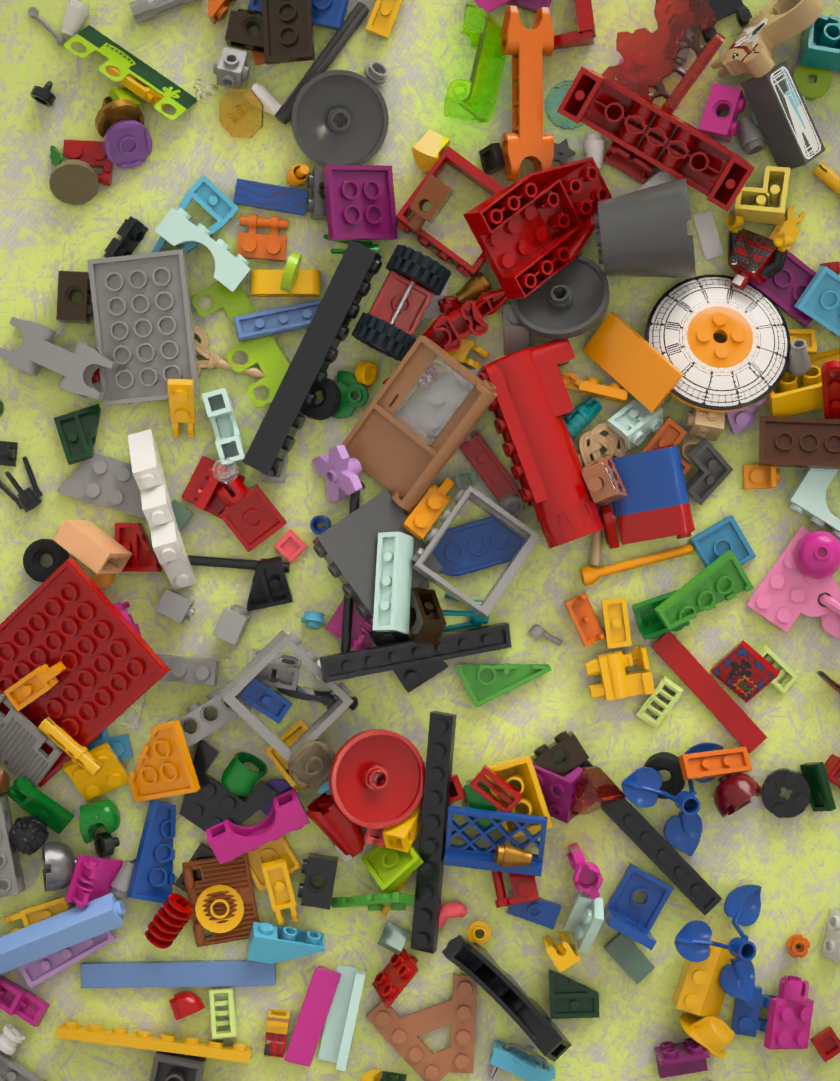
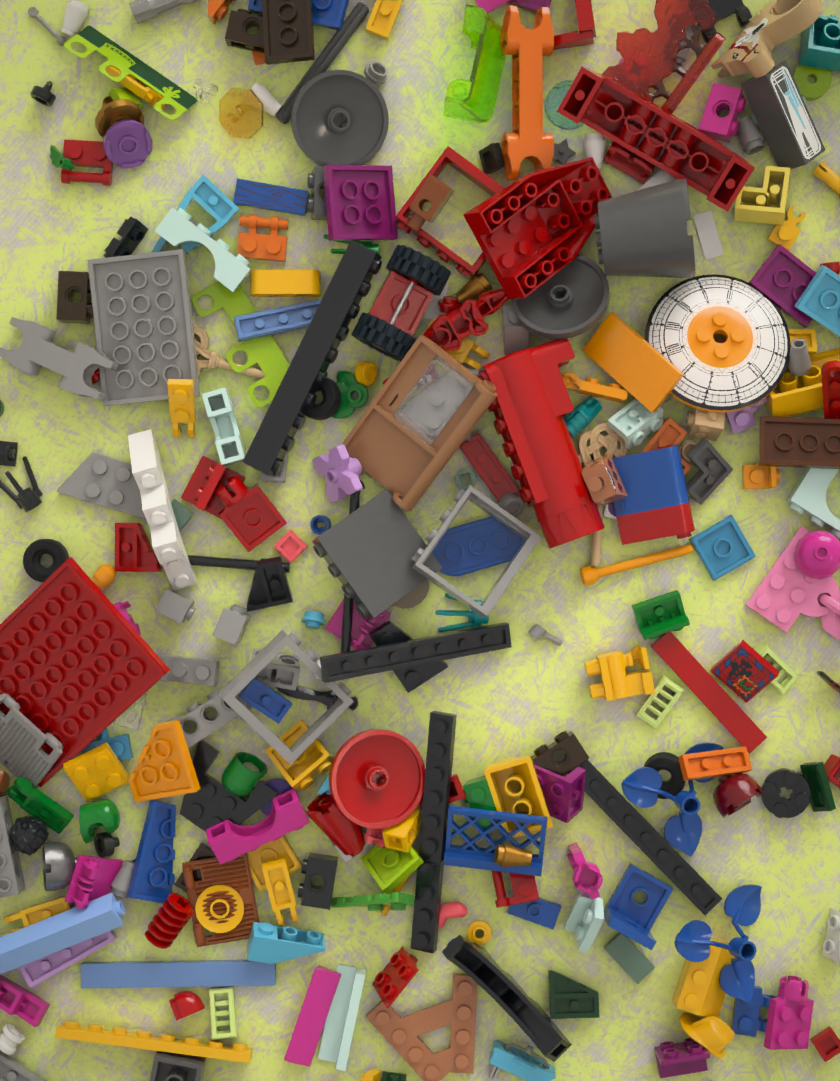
(33, 685): light orange hinge -> none
(74, 182): dark tan tile -> none
(74, 750): yellow pin -> none
(79, 433): dark green wing -> none
(92, 546): light nougat brick -> none
(225, 470): clear tile -> none
(231, 73): light grey brick -> none
(276, 1033): leg -> none
(291, 272): lime piece -> none
(297, 175): light orange cylinder -> none
(311, 764): dark tan tile -> none
(393, 582): light aqua panel -> none
(393, 937): sand green tile -> none
(425, 617): dark brown brick -> none
(428, 509): light orange hinge -> none
(429, 150): yellow tile -> none
(490, 681): bright green wing -> none
(501, 782): red tile -> none
(563, 953): yellow hinge -> none
(584, 619): orange hinge -> none
(595, 791): clear red slope -> none
(610, 528): red tile -> none
(616, 622): yellow plate -> none
(711, 586): bright green wing -> none
(754, 255): torso -> none
(791, 946): orange plate -> none

